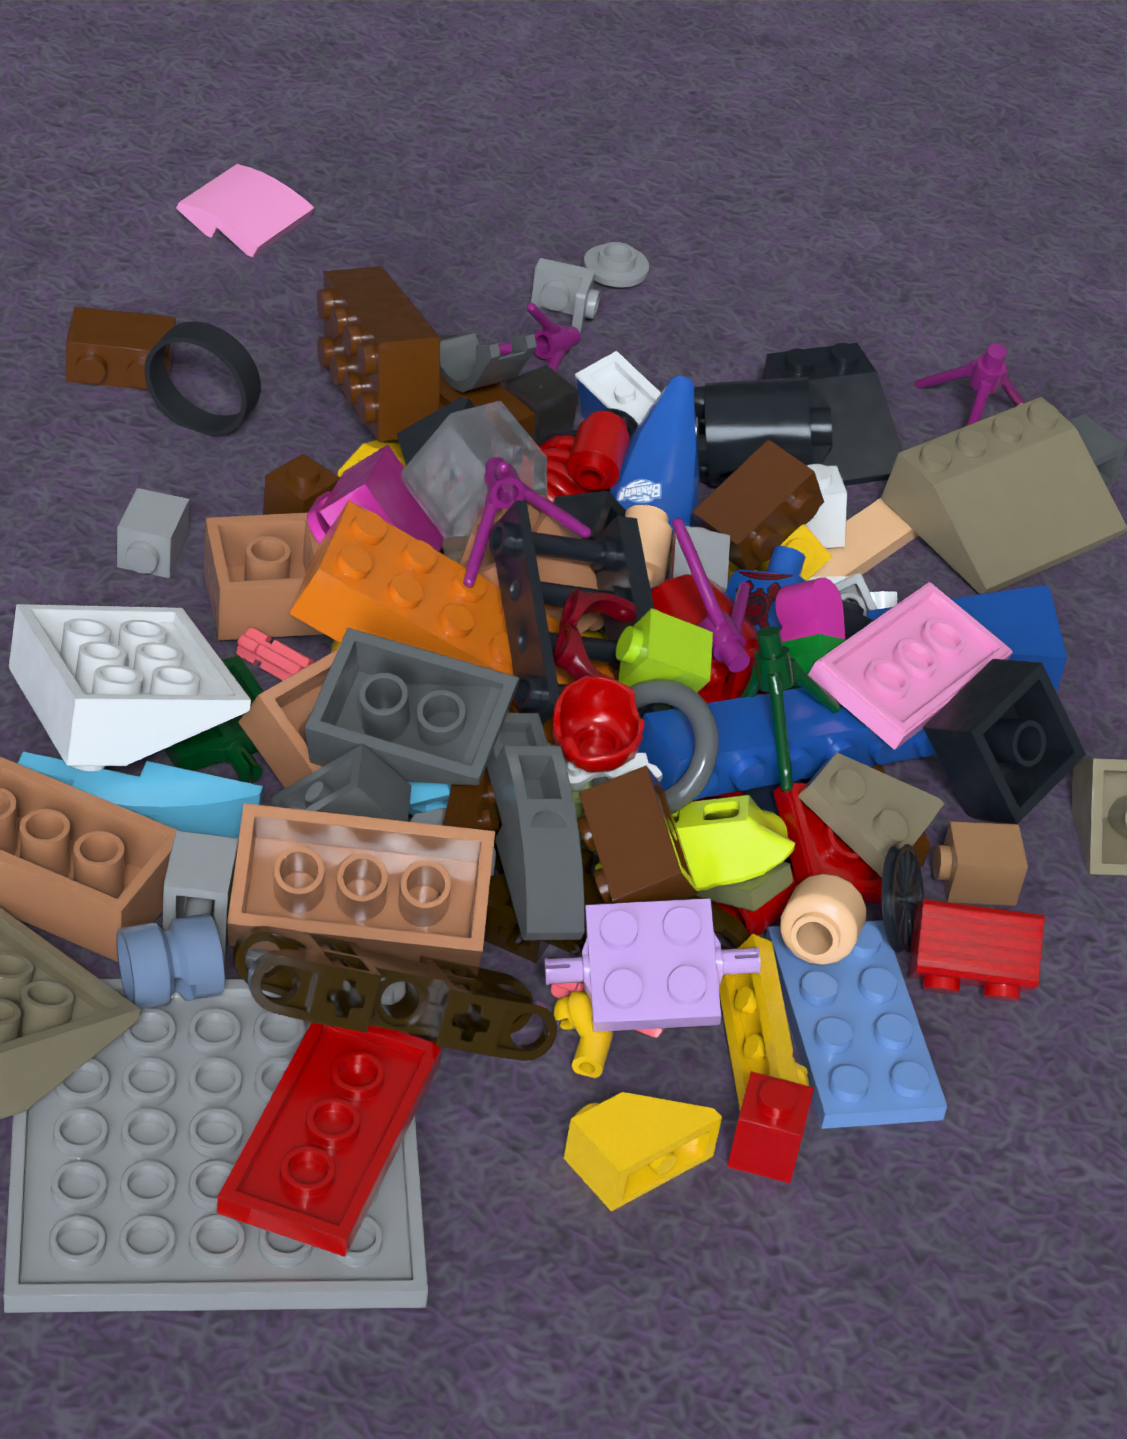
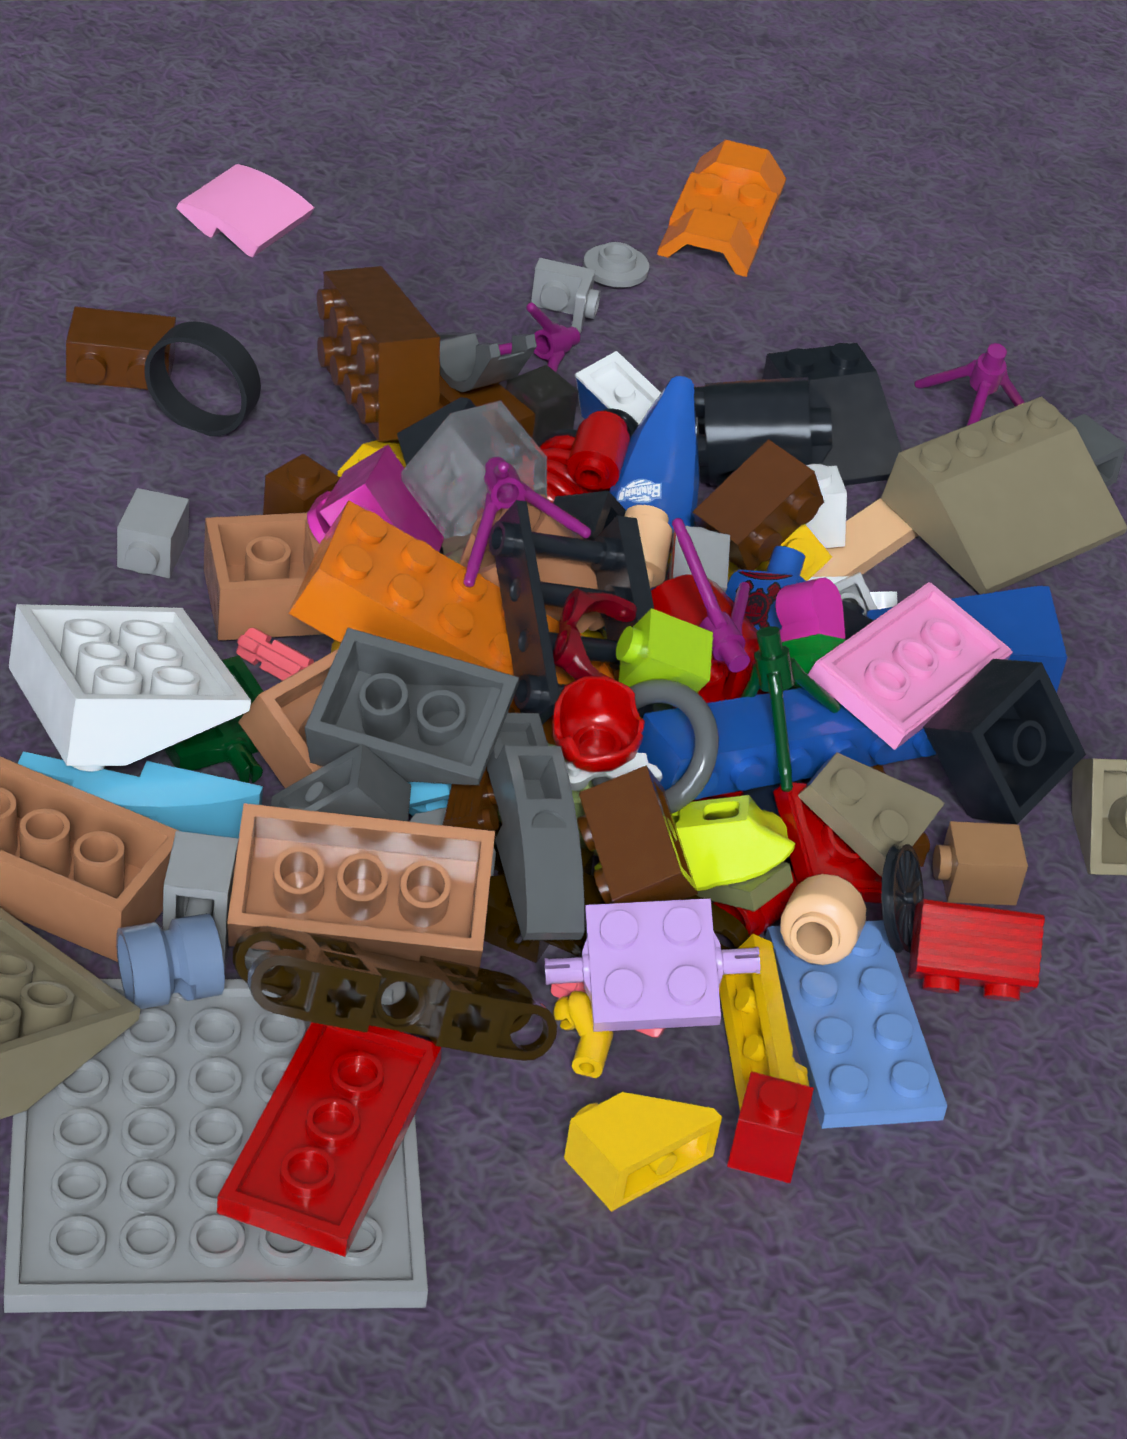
(727, 204): none -> orange piece

